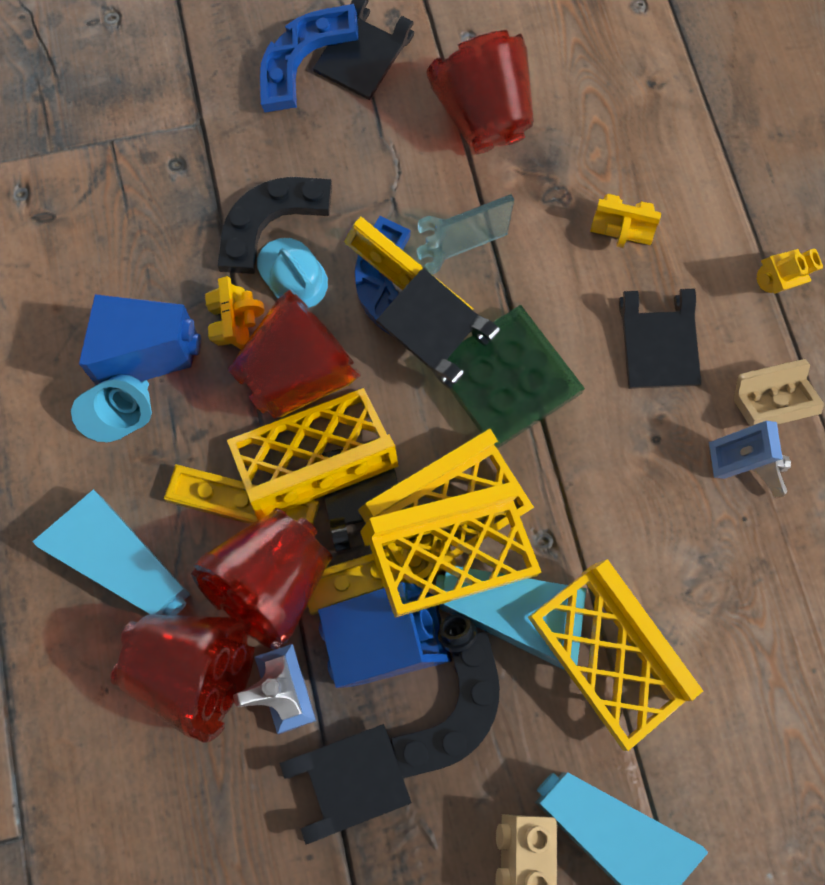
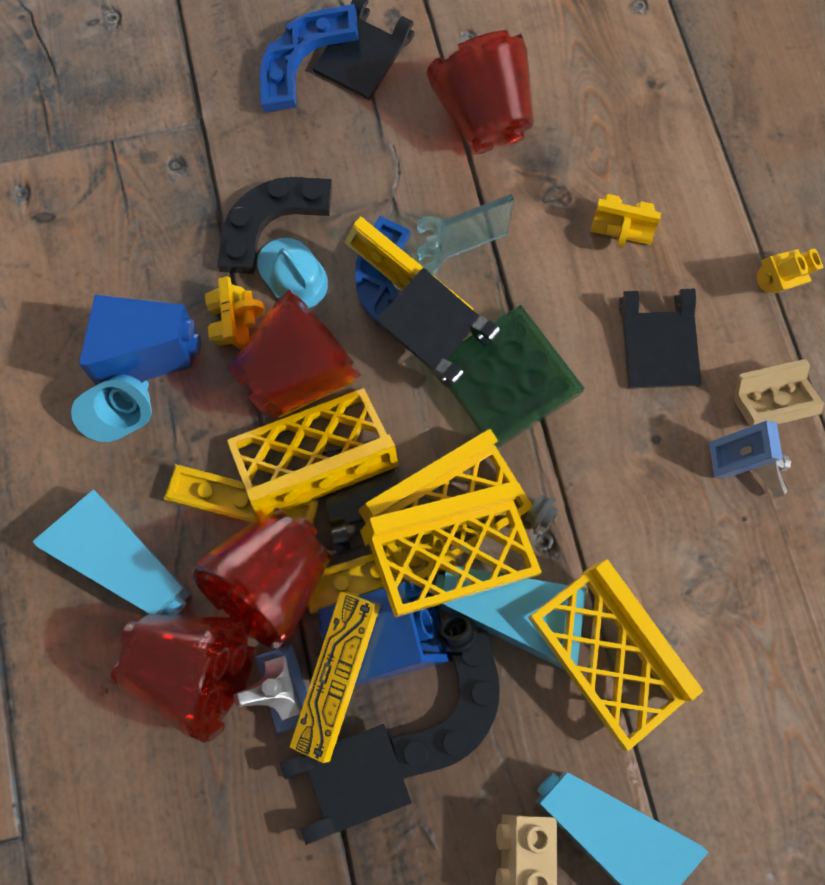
(334, 677): none -> yellow tile
(542, 513): none -> dark grey plate

